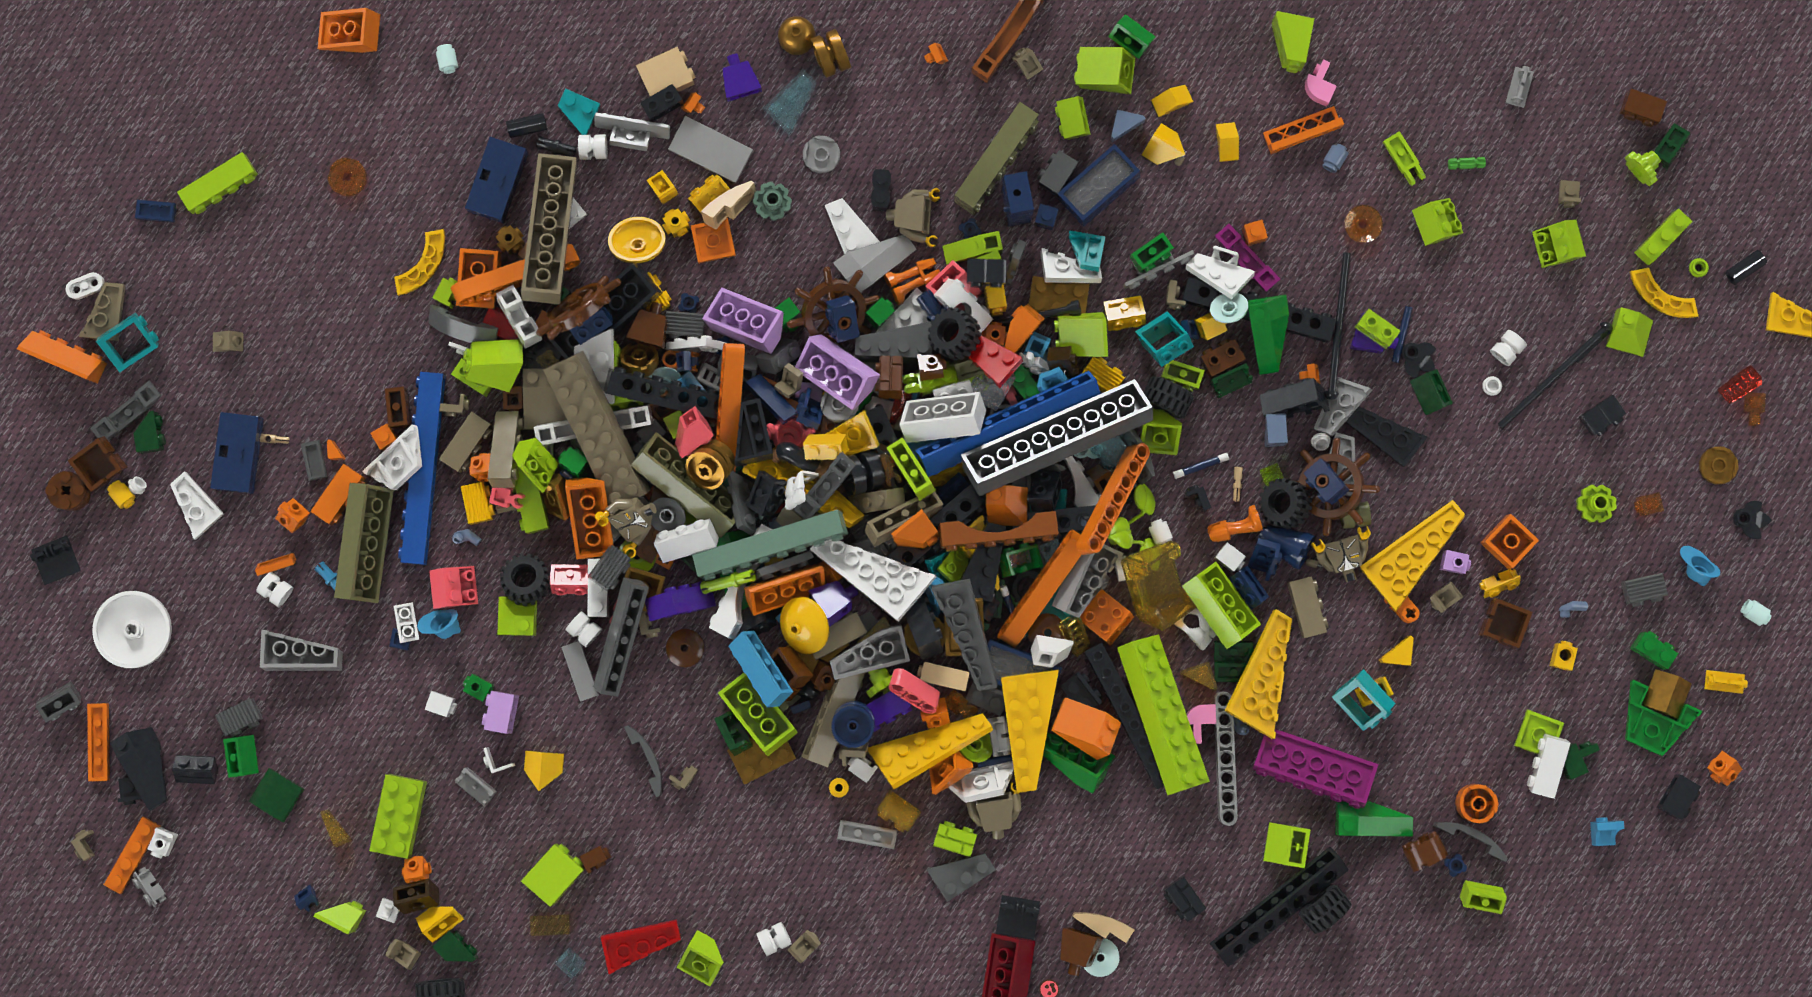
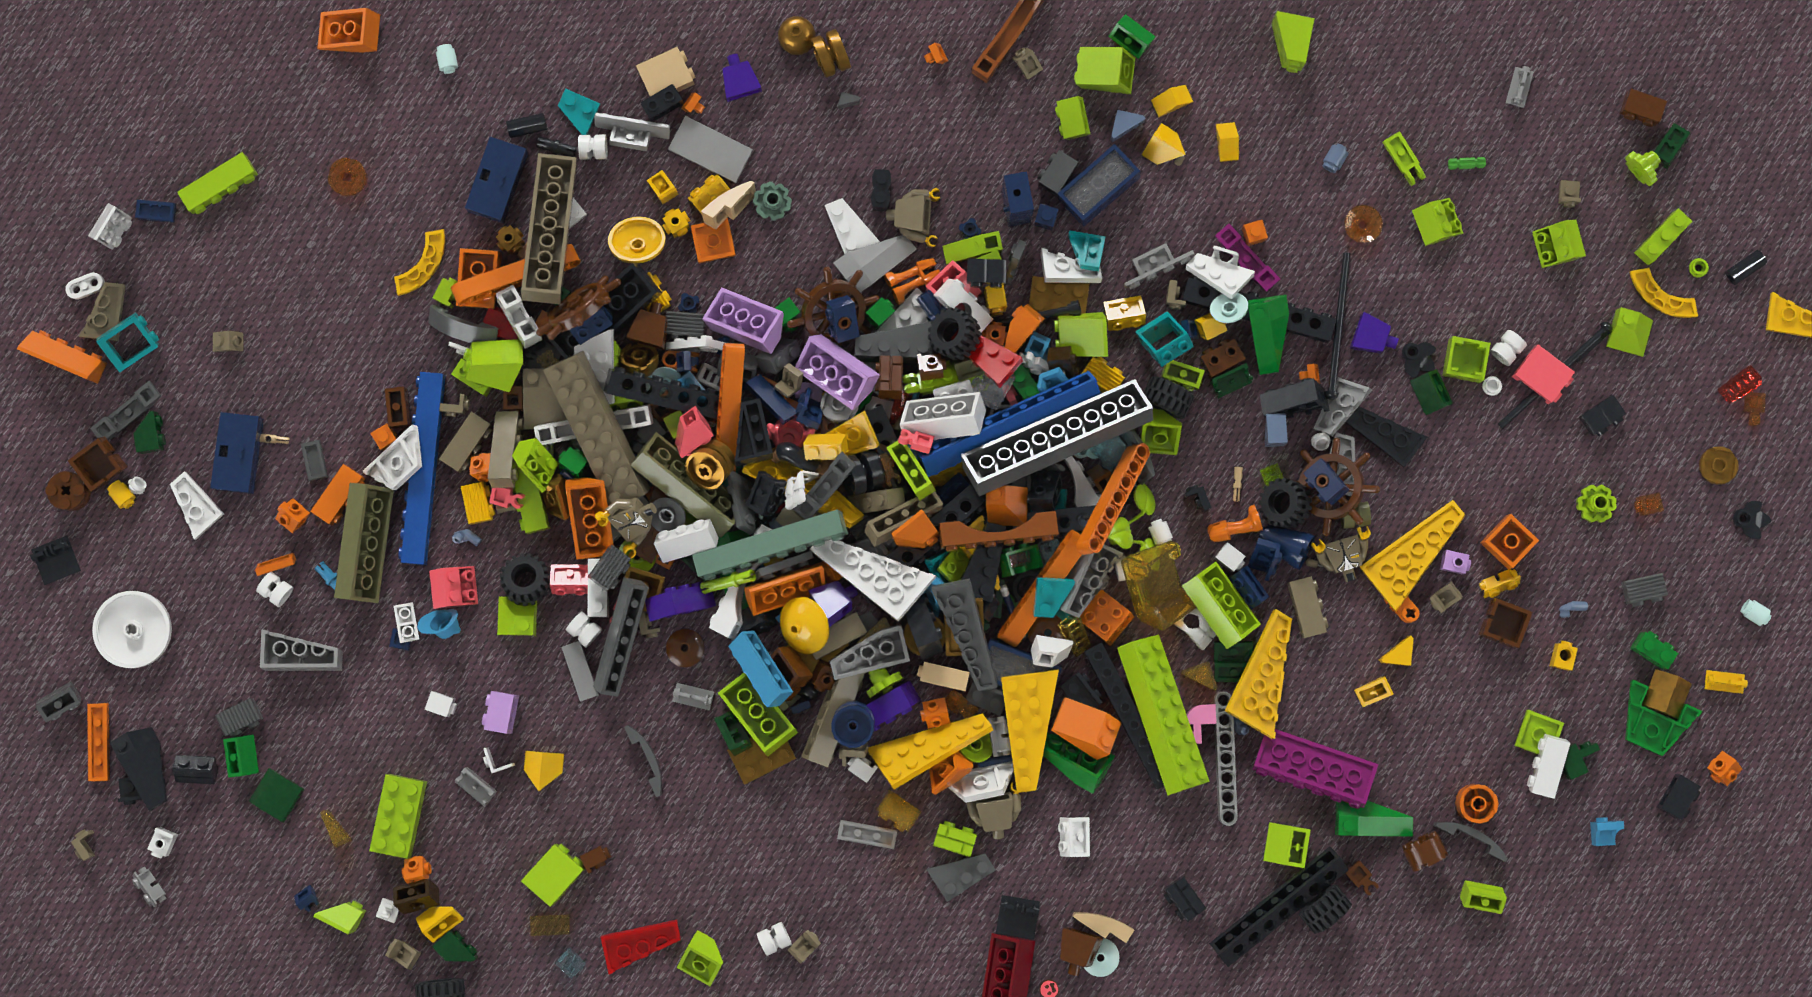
(111, 226): none -> white slope
(131, 855): orange plate -> none
(333, 451): orange slope -> none
(477, 687): green brick -> none
(687, 776): dark tan bracket -> none
(693, 696): none -> light grey hinge
(790, 101): clear light blue wing -> none
(821, 154): light grey tile -> none
(843, 782): yellow brick -> none
(848, 100): none -> dark grey slope
(914, 690): coral beam -> none
(918, 441): none -> coral plate
(996, 157): olive brick -> none
(1050, 595): none -> teal wing
(1074, 837): none -> white bracket
(1152, 252): green brick -> none
(1201, 465): dark blue bar -> none
(1307, 134): orange fence -> none
(1316, 87): bright pink brick -> none
(1360, 876): none -> reddish brown plate
(1373, 692): teal window -> none
(1377, 329): lime brick -> none
(1402, 334): dark blue bar -> none
(1461, 867): dark blue plate -> none
(1466, 359): none -> lime container
(1544, 374): none -> coral panel
(1698, 565): dark azure piece -> none

